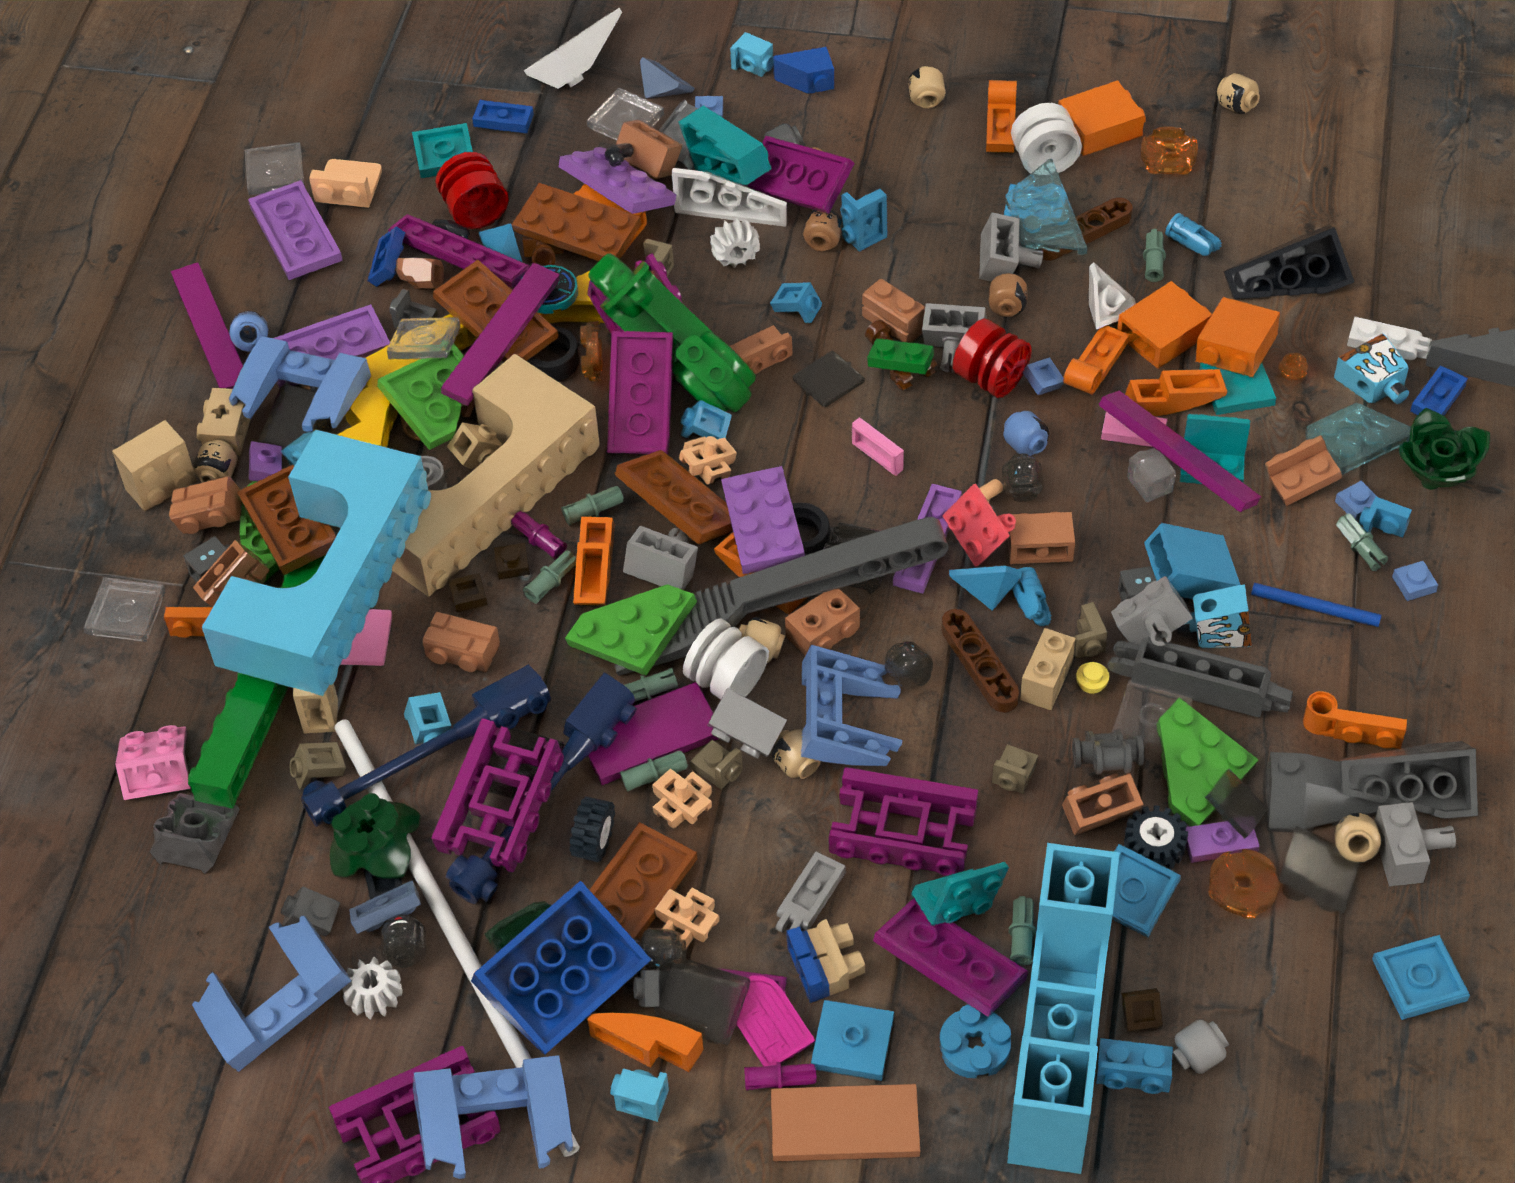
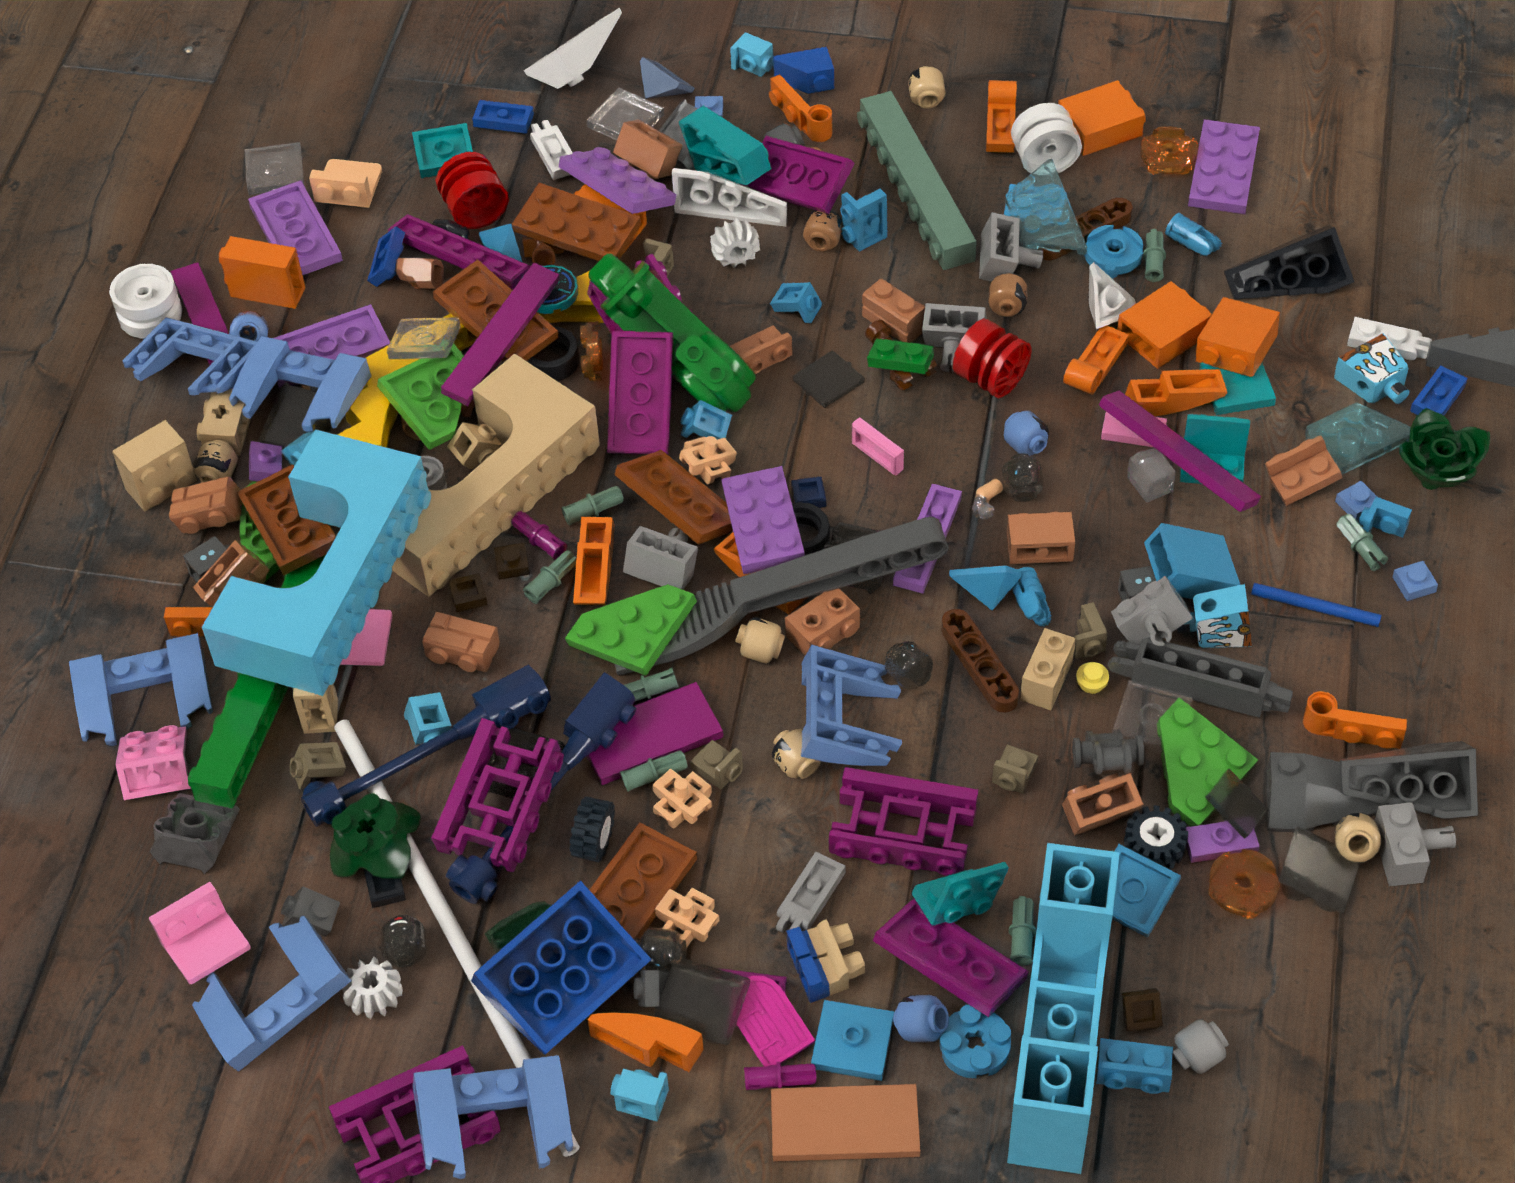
(96, 680): none -> medium blue wedge
(124, 609): clear tile -> none
(144, 298): none -> white wheel
(176, 337): none -> medium blue wedge
(199, 933): none -> bright pink bracket
(262, 272): none -> orange brick
(374, 912): sand blue plate -> none
(404, 308): dark grey bracket -> none
(550, 146): none -> white hinge
(616, 153): black arm -> none
(725, 660): white wheel -> none
(746, 723): light grey brick -> none
(809, 491): none -> dark blue tile
(813, 120): none -> orange plate
(917, 181): none -> sand green brick
(921, 1018): none -> medium blue head
(978, 525): coral hinge -> none
(1043, 376): medium blue plate -> none
(1111, 262): none -> dark azure plate
(1224, 166): none -> medium lavender plate
(1238, 93): tan head -> none
(1293, 366): clear orange plate -> none
(1420, 977): dark azure plate -> none

